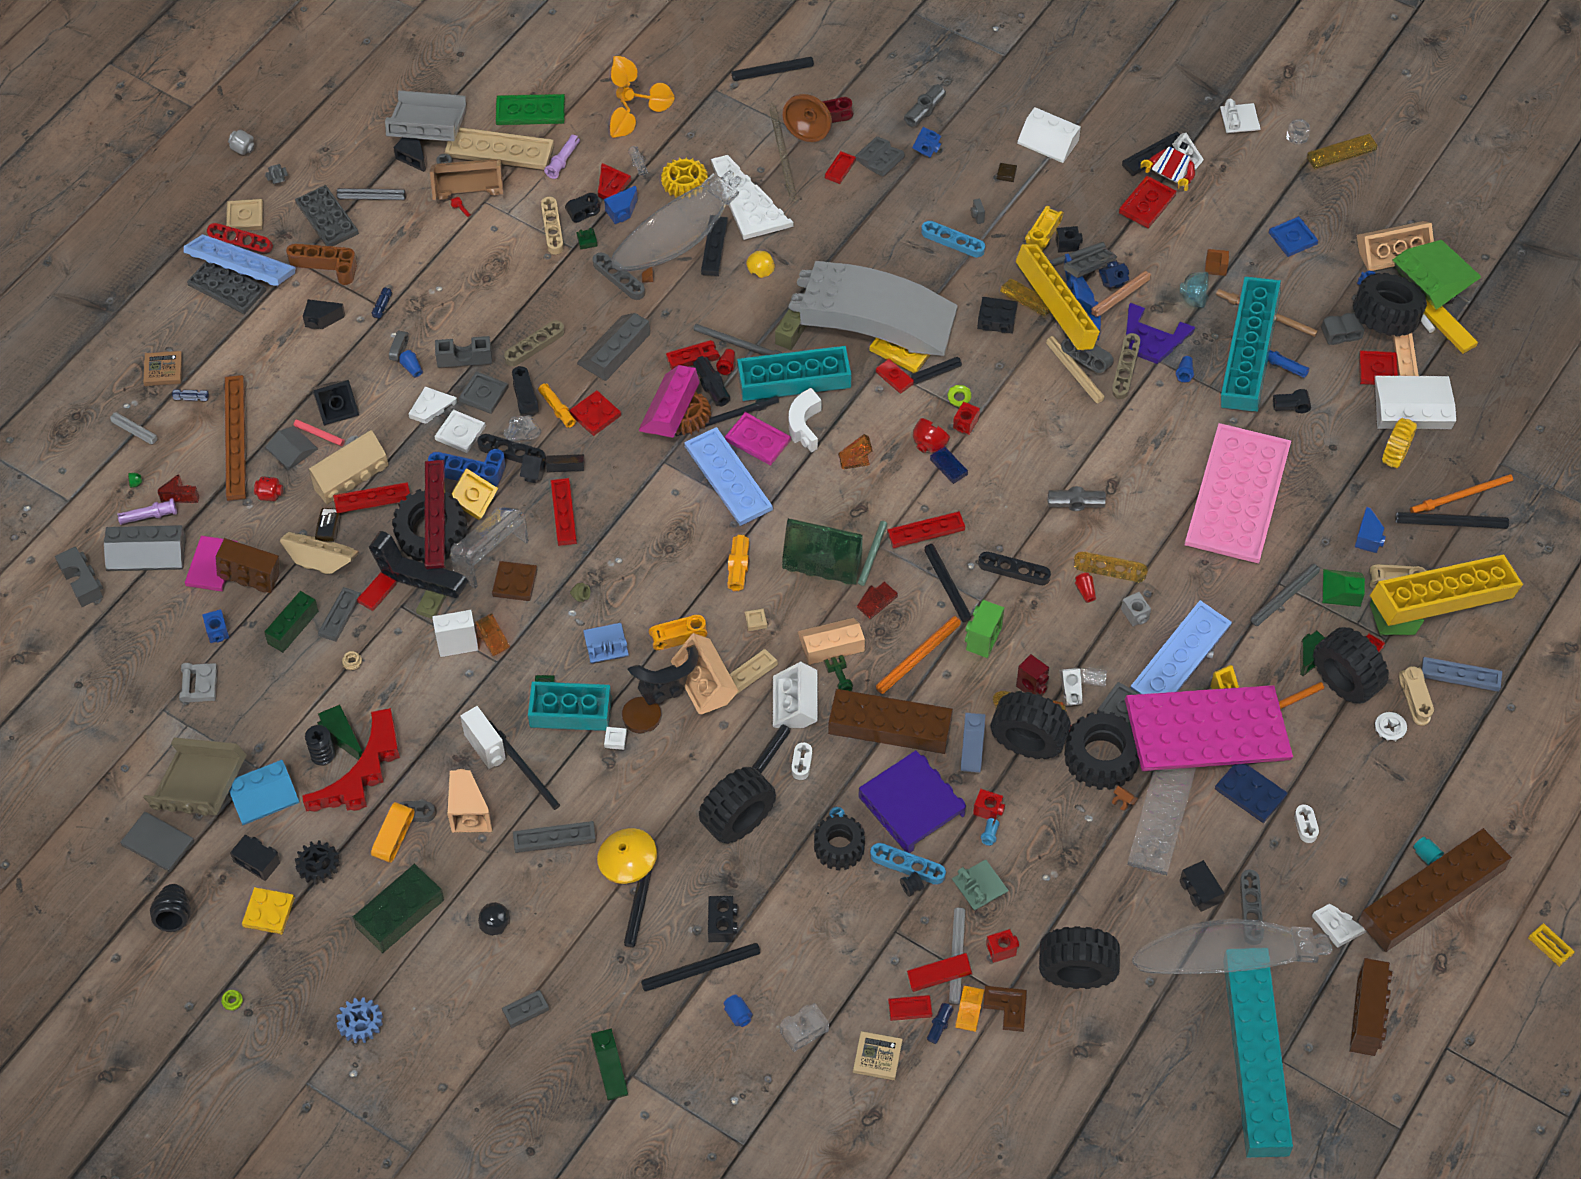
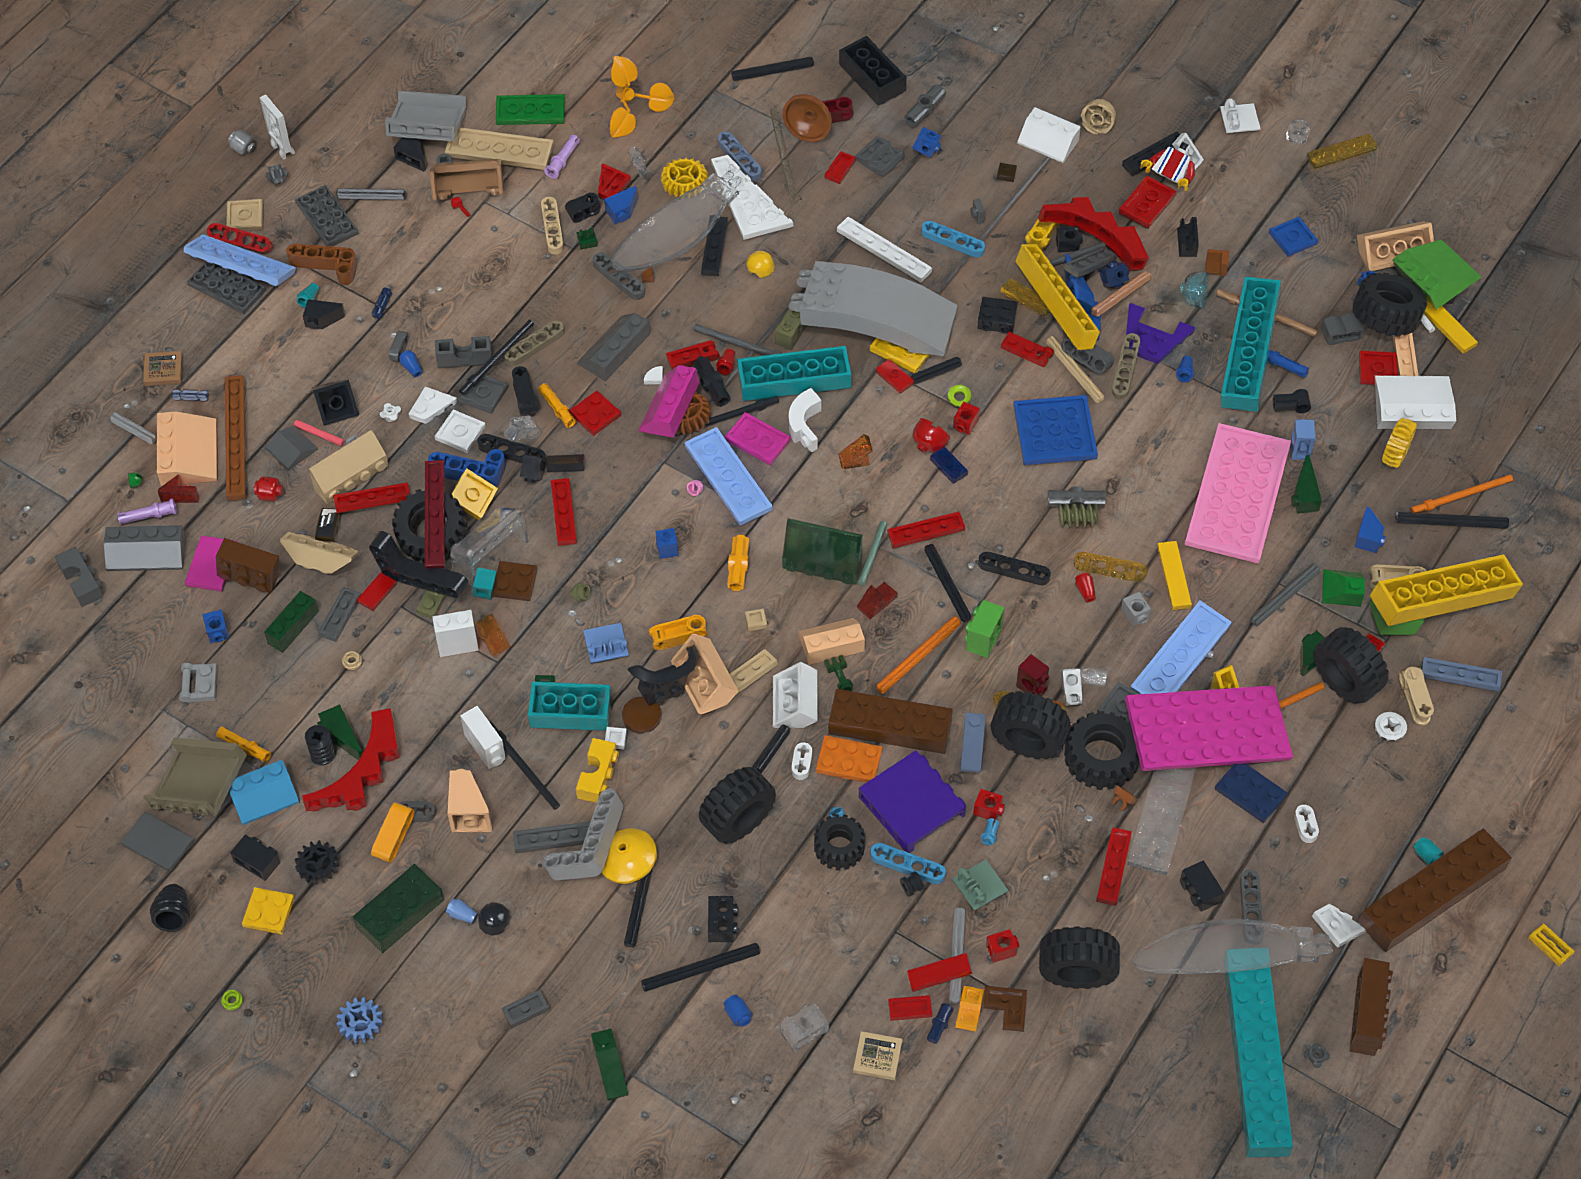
(186, 447): none -> light nougat slope
(250, 748): none -> light orange pin
(276, 127): none -> white tile
(307, 293): none -> teal cone
(390, 412): none -> white plate
(460, 910): none -> medium blue cone
(475, 378): none -> black bar
(484, 583): none -> teal panel
(596, 846): none -> light grey beam
(602, 755): none -> yellow arch
(654, 376): none -> white tile
(666, 543): none -> blue brick
(692, 486): none -> bright pink hinge
(741, 155): none -> sand blue beam
(848, 759): none -> orange plate
(872, 70): none -> black brick
(884, 249): none -> white plate
(1027, 349): none -> red plate
(1055, 430): none -> blue plate
(1078, 515): none -> olive piece
(1098, 116): none -> tan cylinder
(1102, 225): none -> red arch
(1114, 866): none -> red plate
(1174, 575): none -> yellow tile
(1188, 238): none -> black hinge
(1302, 439): none -> medium blue brick
(1306, 494): none -> dark green slope
(1321, 1051): none -> dark grey plate

